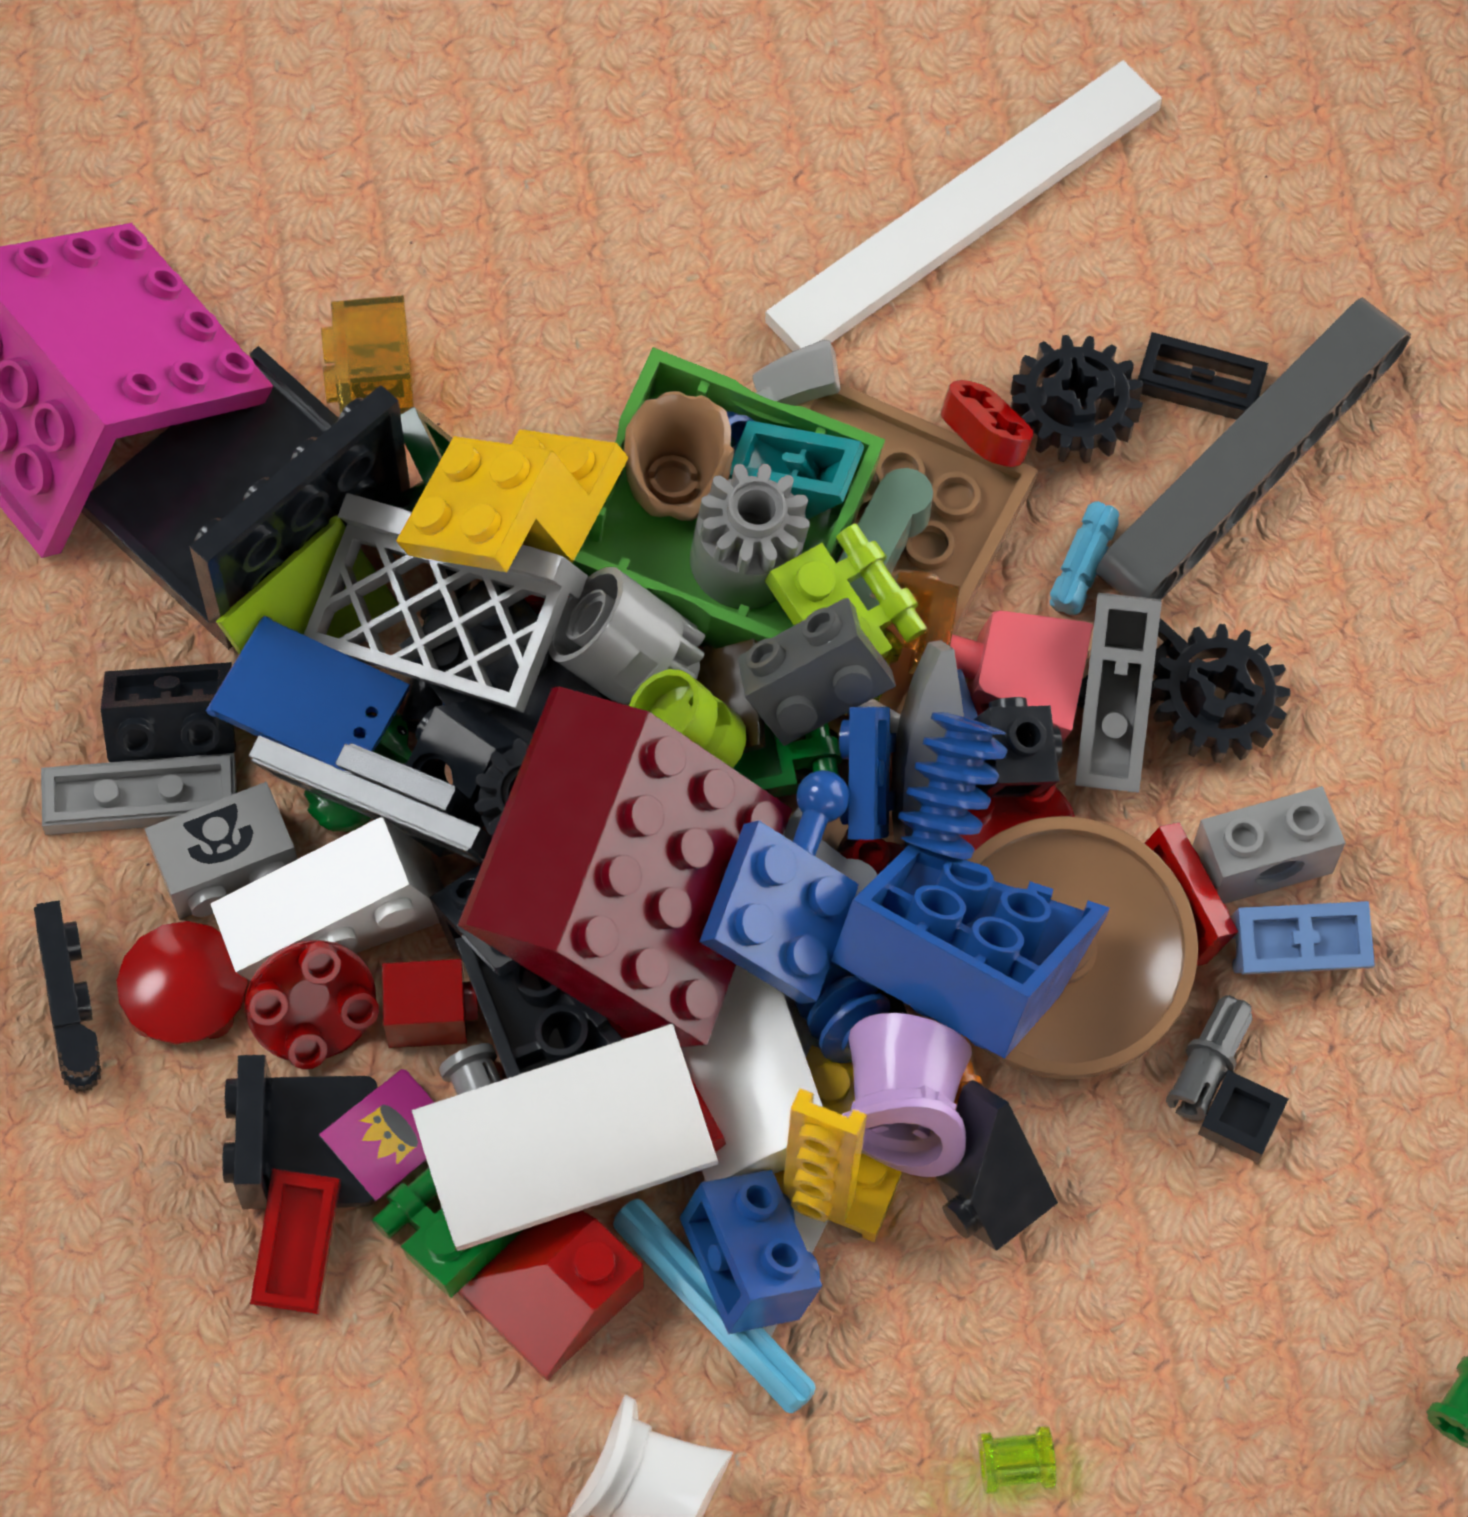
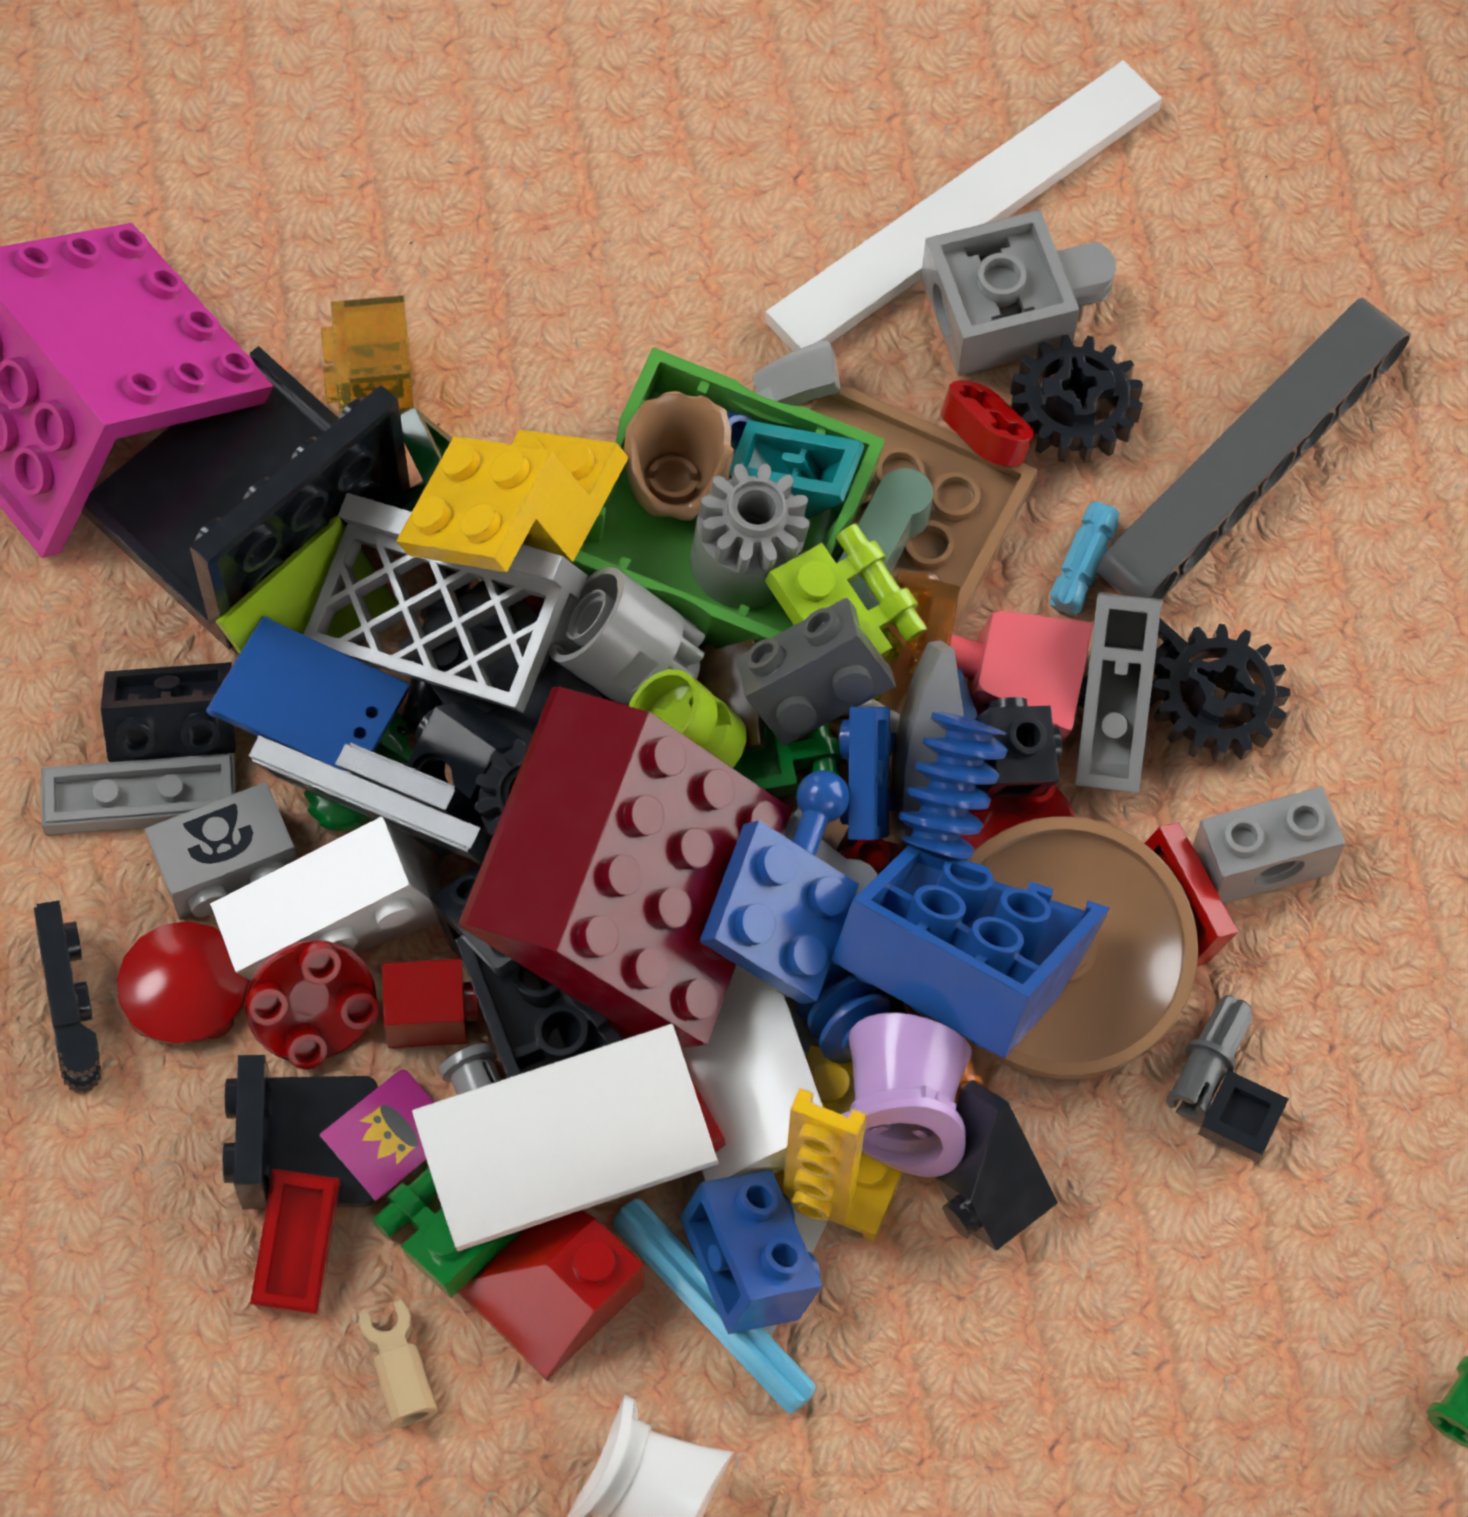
(400, 1369): none -> tan bar
(1004, 265): none -> light grey brick
(1017, 1460): clear neon green bush -> none
(1200, 386): black tile -> none
(1303, 938): medium blue hinge -> none

